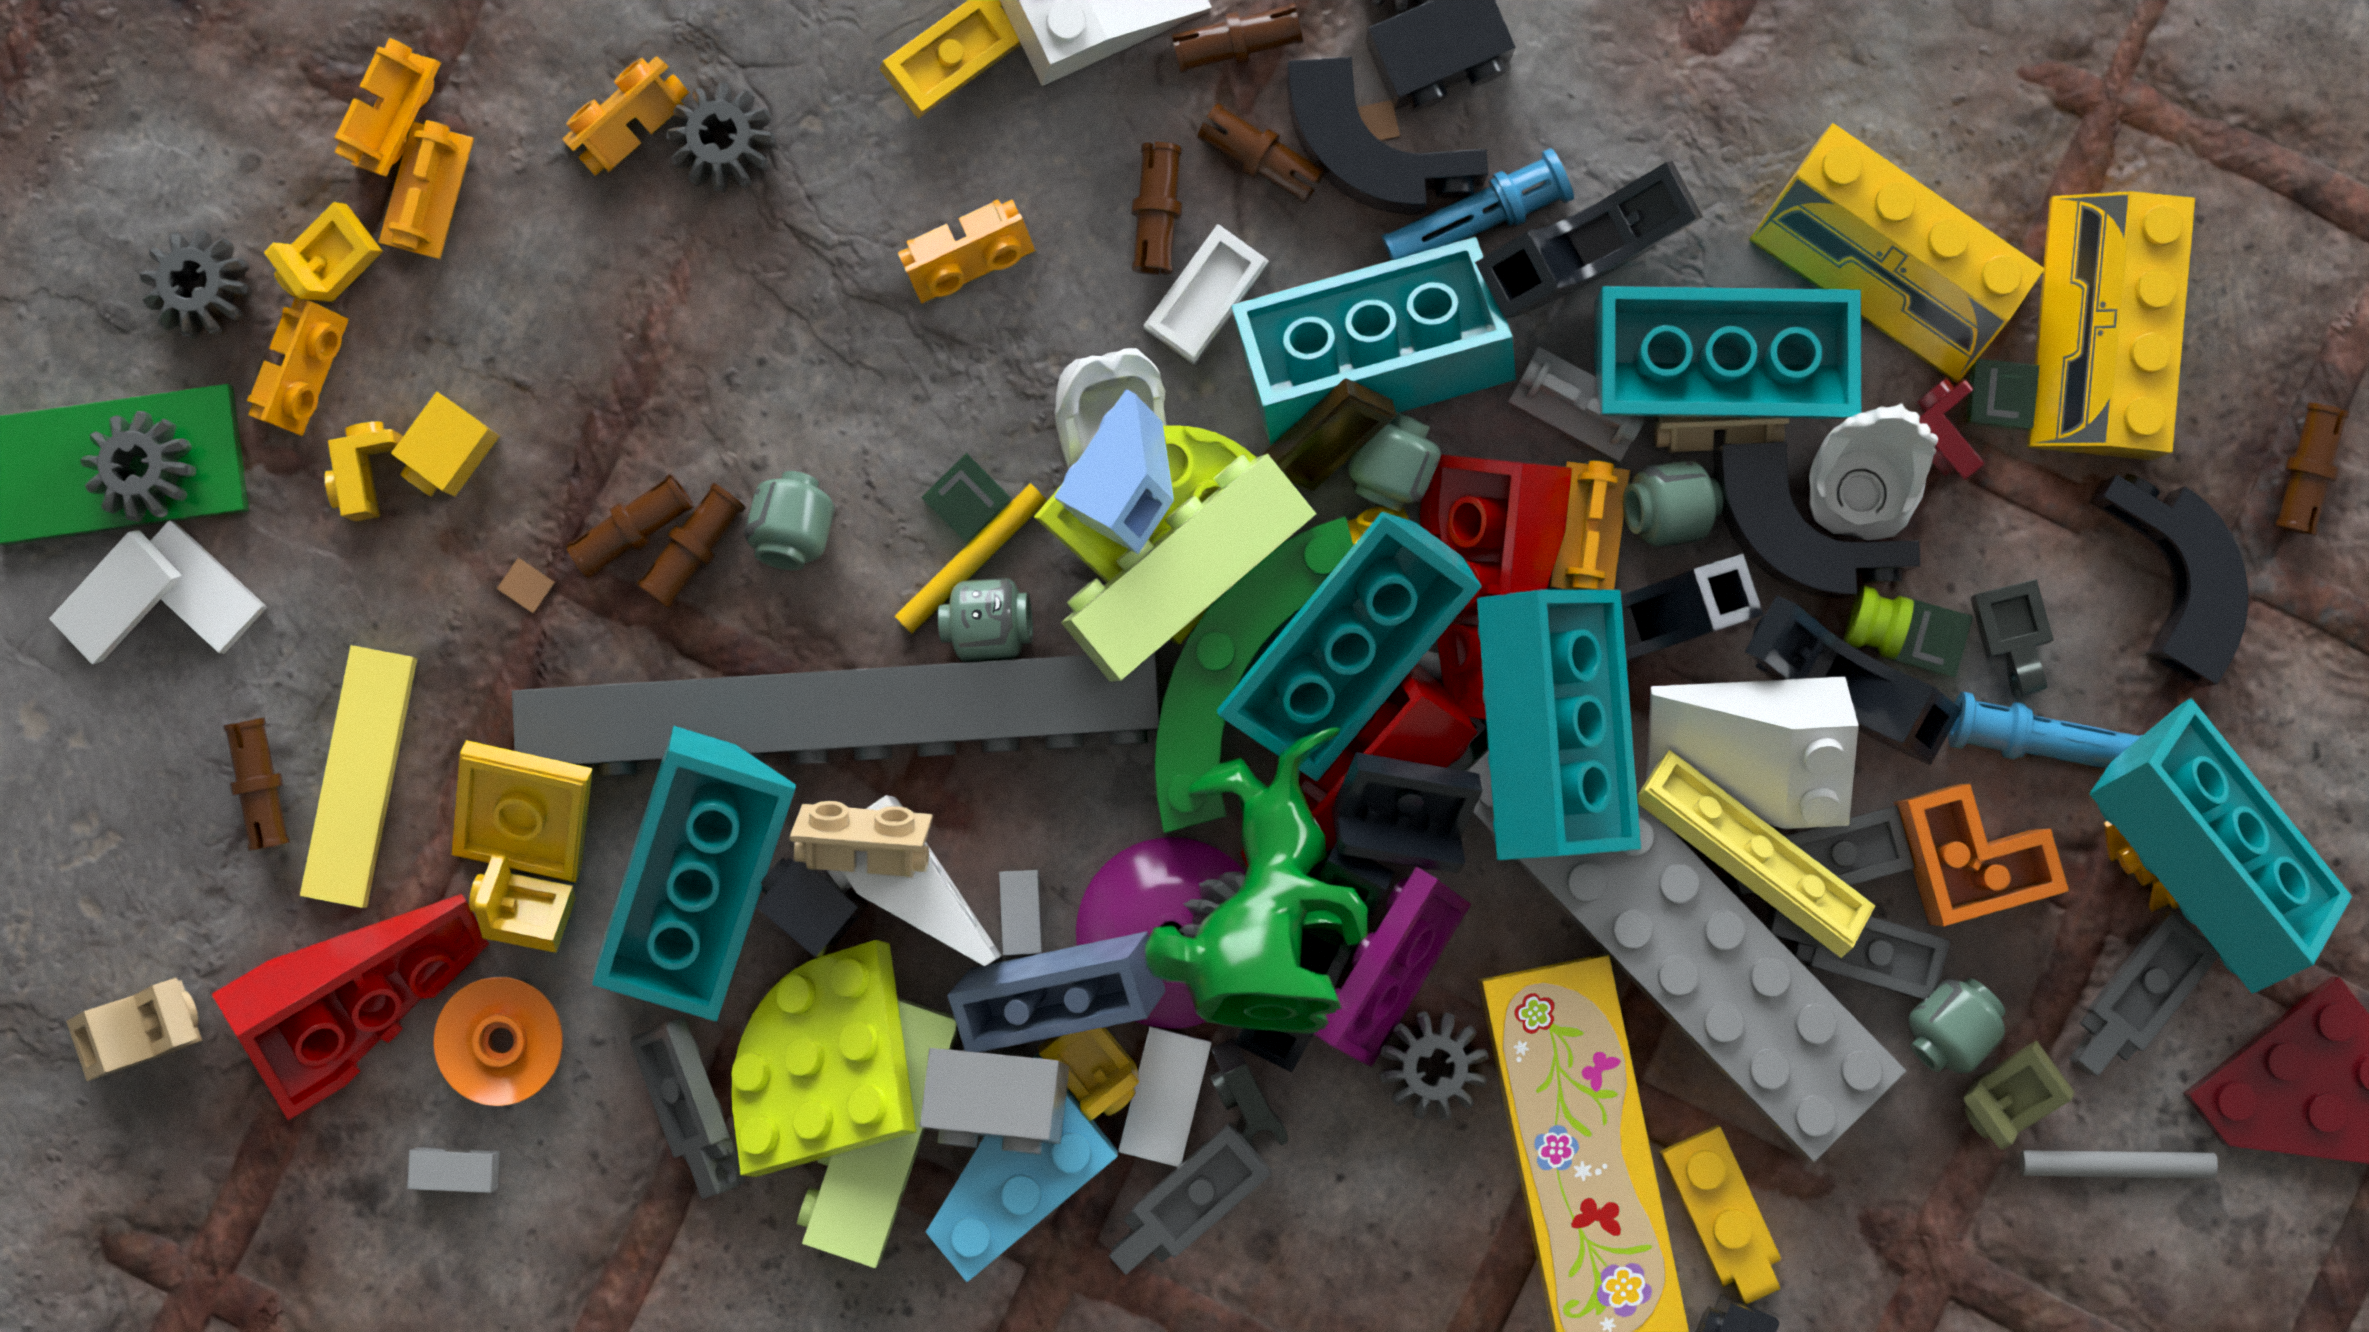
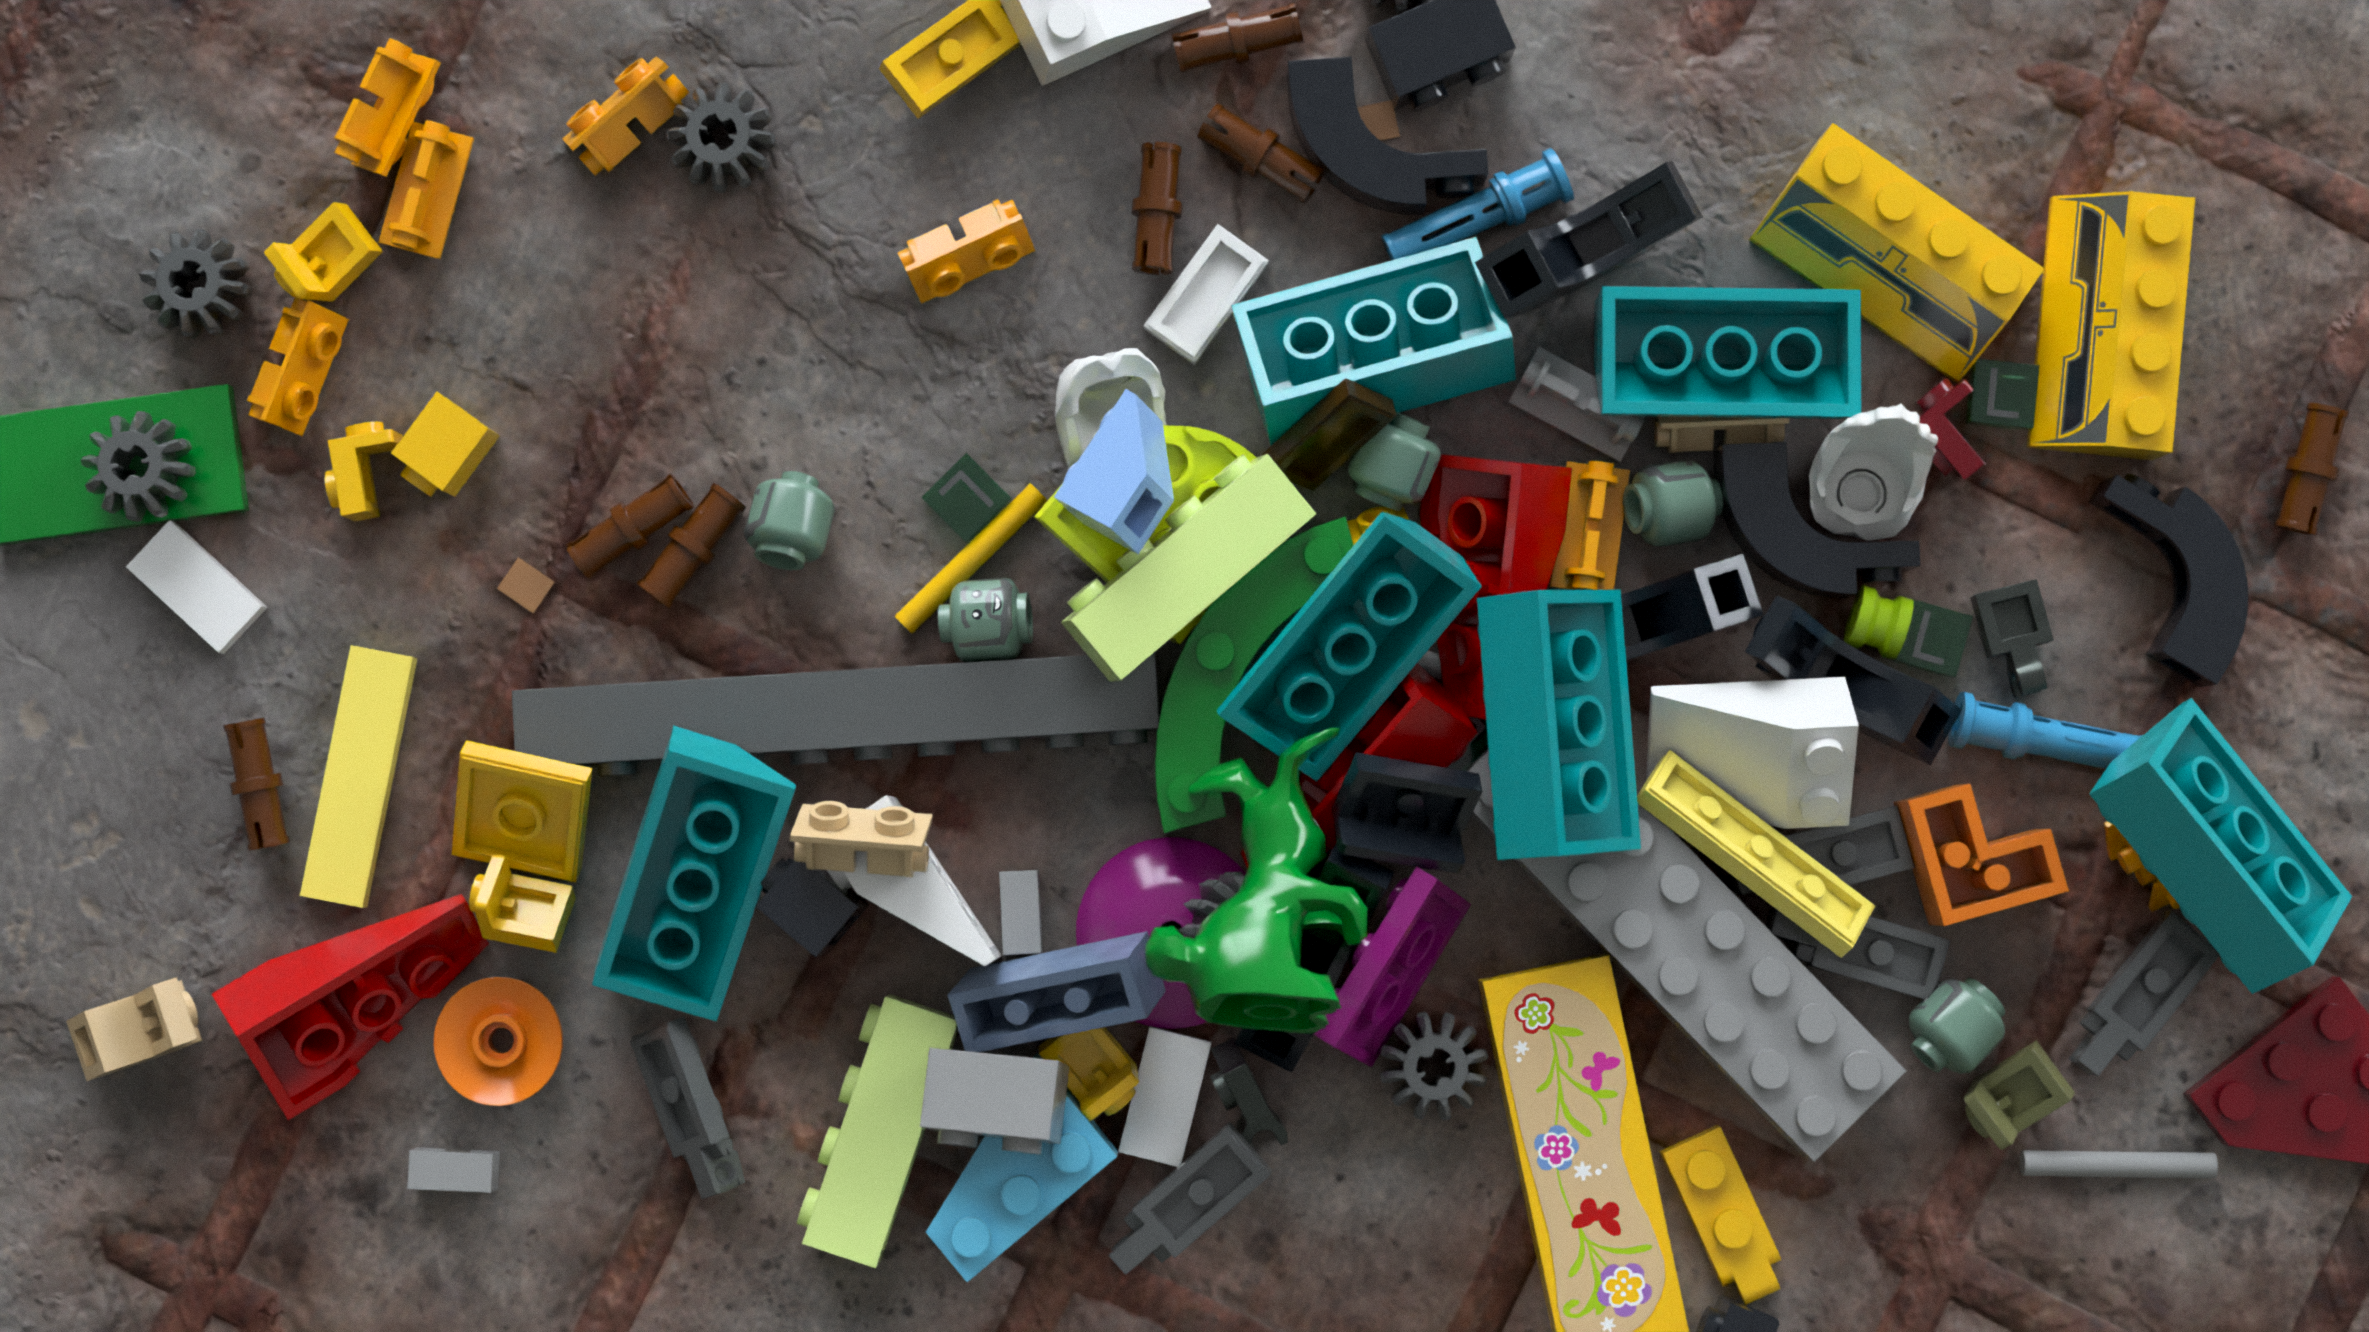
(115, 596): white tile -> none
(822, 1064): neon yellow plate -> none

